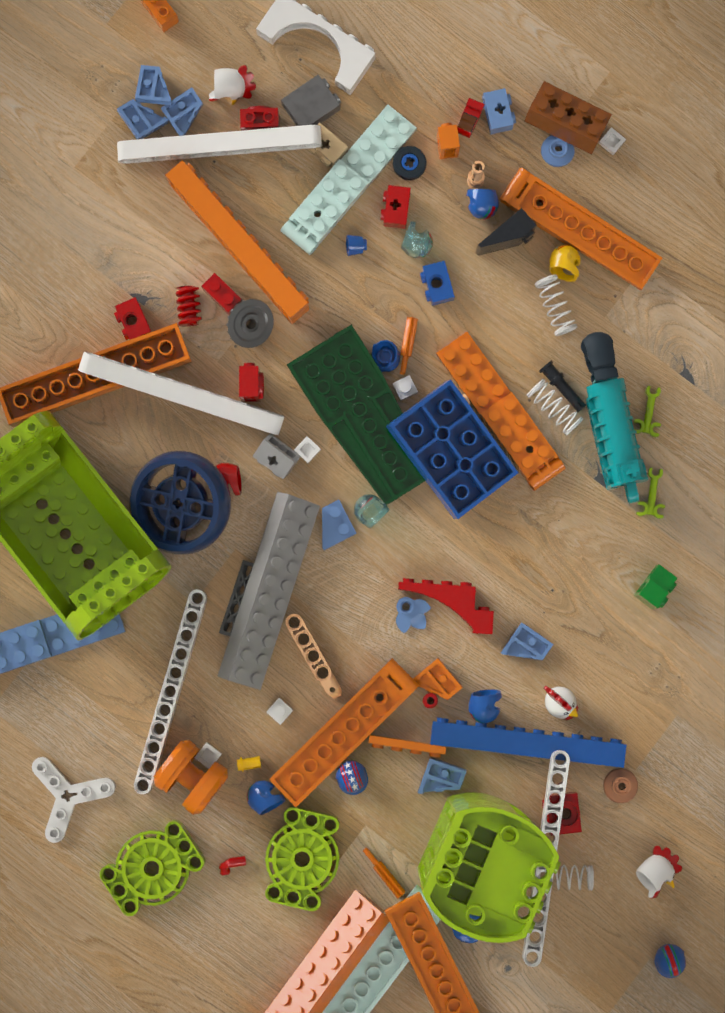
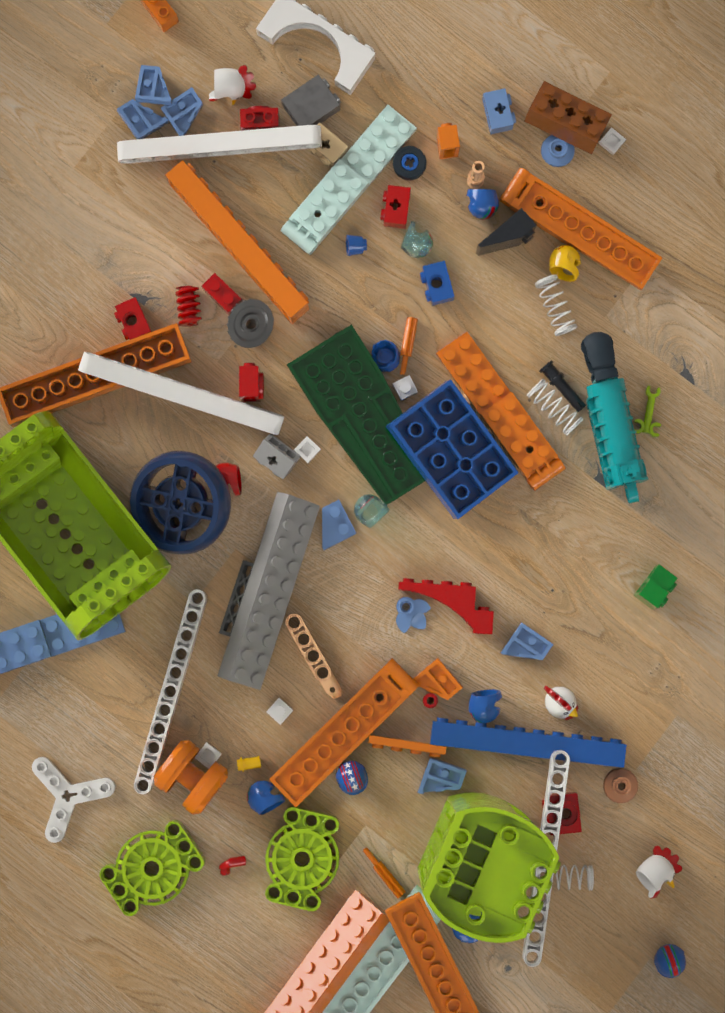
(470, 117): red leg -> none
(650, 508): lime bar -> none

